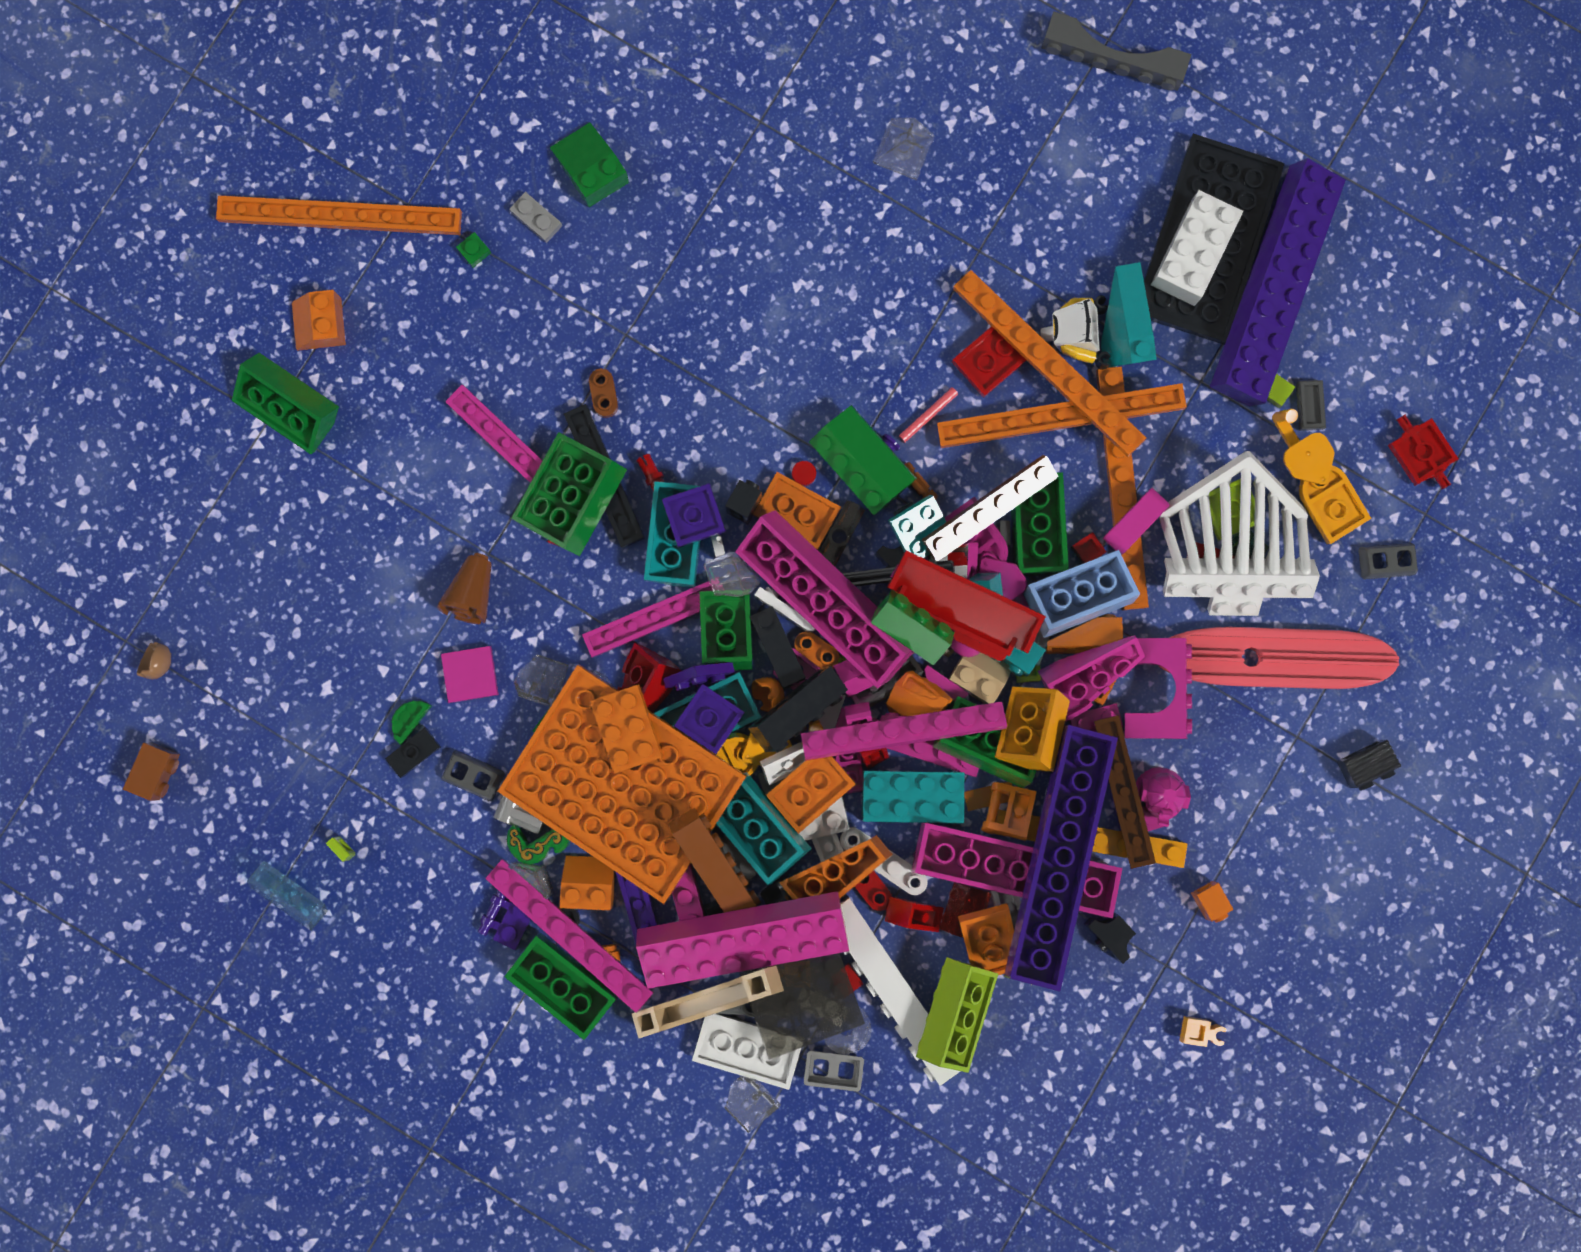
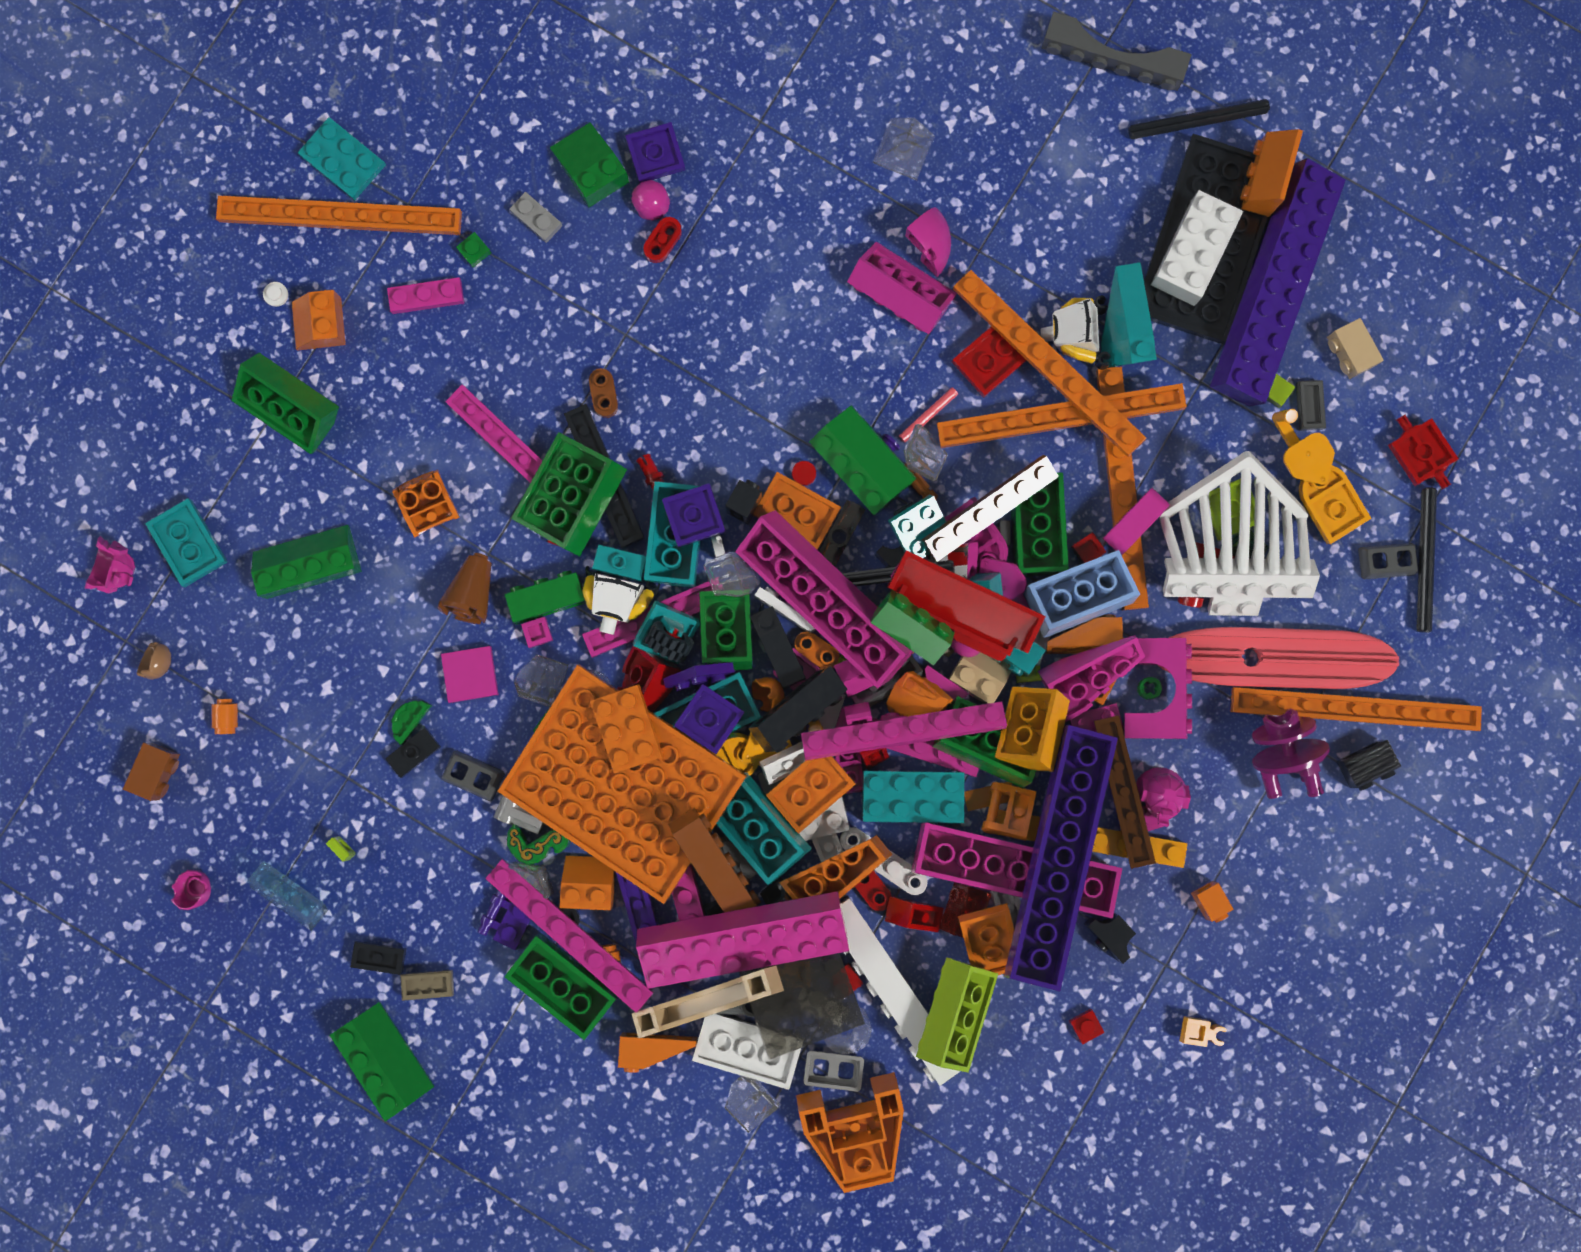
(111, 568): none -> dark pink helmet
(186, 542): none -> teal plate
(191, 890): none -> dark pink hair
(224, 716): none -> orange brick
(275, 294): none -> white plate
(304, 562): none -> green slope
(341, 158): none -> teal plate
(378, 957): none -> black plate
(382, 1061): none -> green slope
(425, 295): none -> dark pink plate
(425, 502): none -> orange slope
(427, 985): none -> dark tan plate
(537, 632): none -> dark pink plate
(545, 597): none -> green brick
(616, 599): none -> torso
(619, 563): none -> teal brick
(646, 1051): none -> orange slope
(650, 200): none -> dark pink hair
(655, 152): none -> dark purple plate
(661, 240): none -> red plate
(667, 633): none -> plate
(859, 1139): none -> orange wedge
(901, 287): none -> dark pink slope
(924, 453): none -> clear slope
(933, 238): none -> dark pink brick
(1086, 1026): none -> red plate
(1158, 688): none -> green bush
(1191, 601): none -> red tile
(1198, 119): none -> black axle
(1270, 171): none -> orange slope
(1290, 752): none -> magenta piece
(1354, 348): none -> tan brick
(1357, 709): none -> orange plate
(1426, 559): none -> black axle

